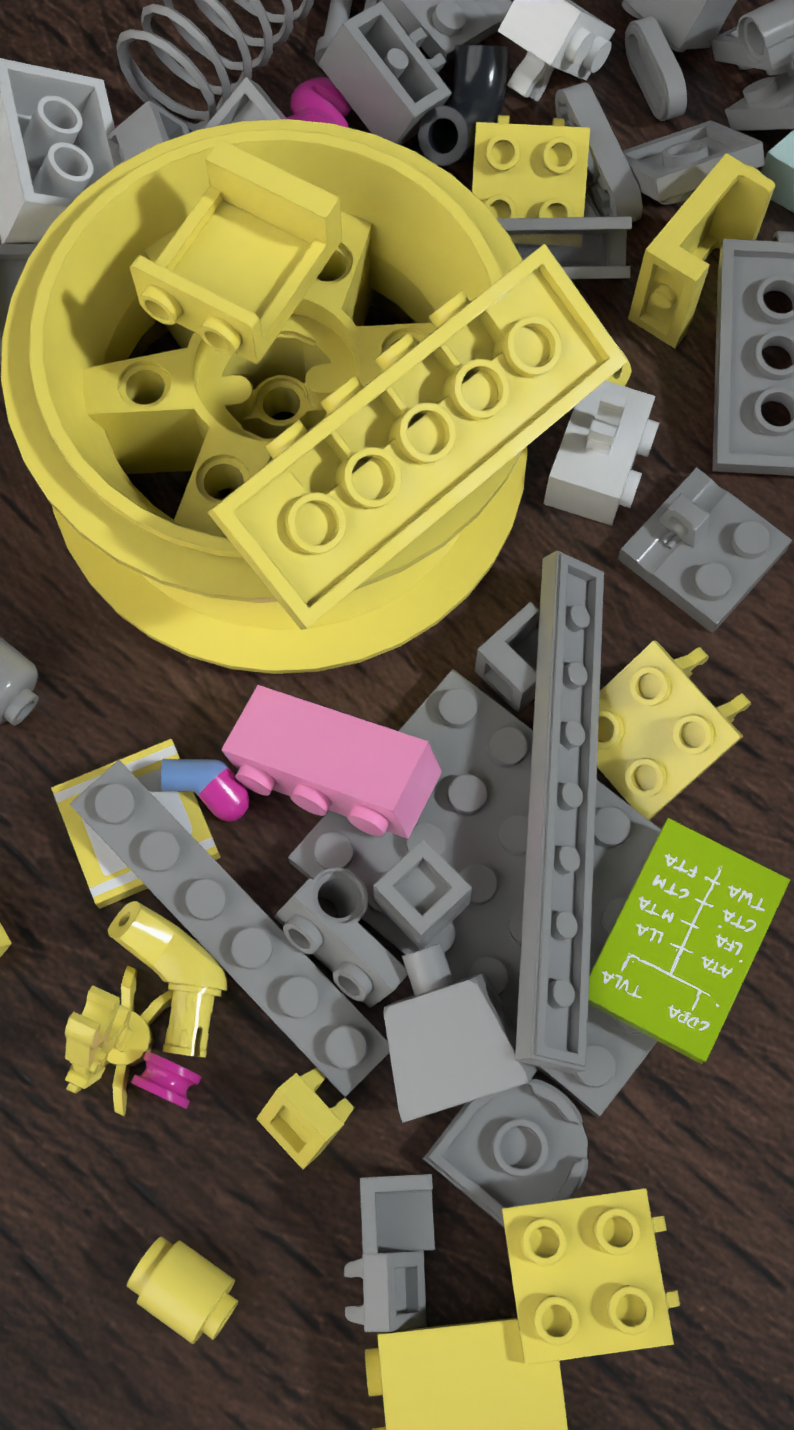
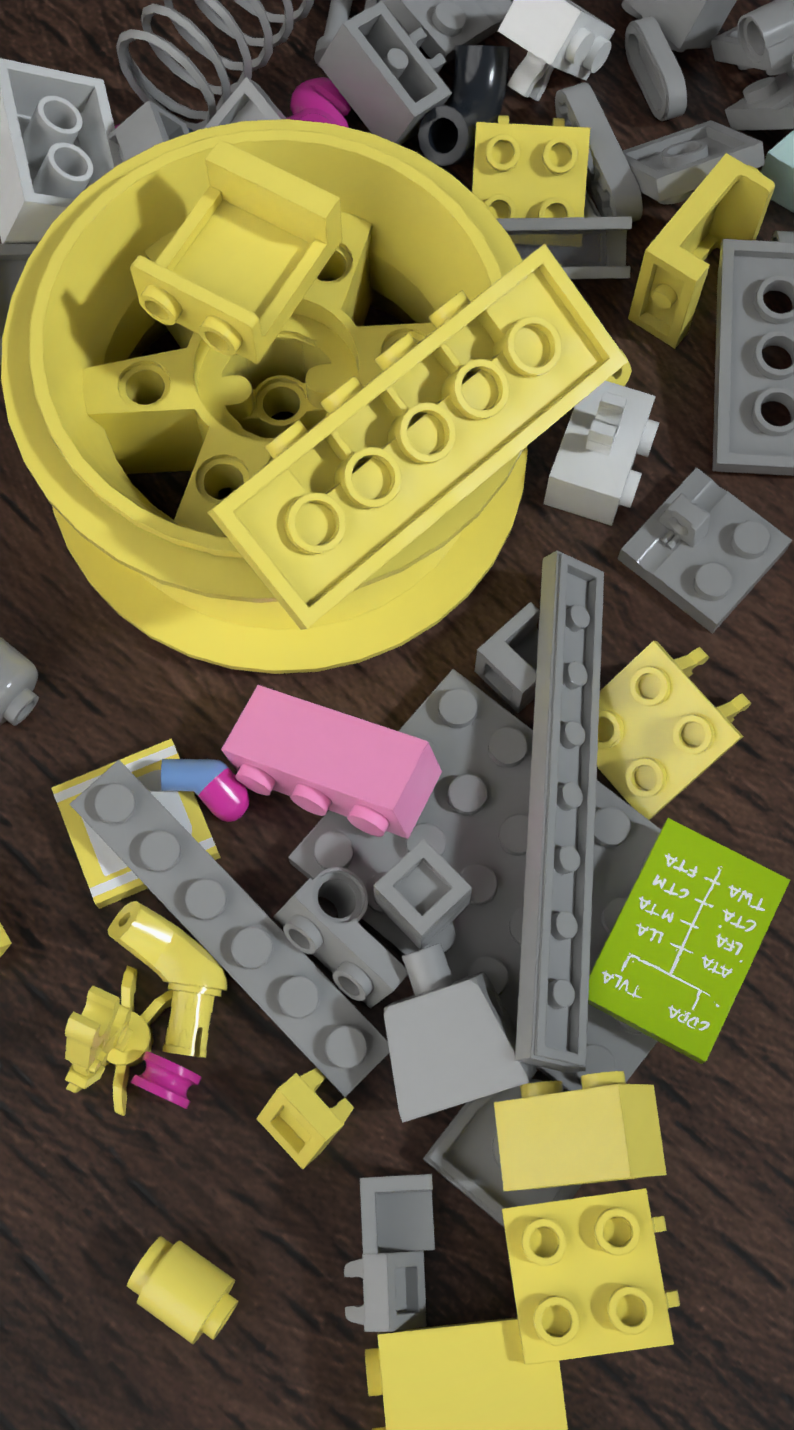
(579, 1135): none -> light yellow brick

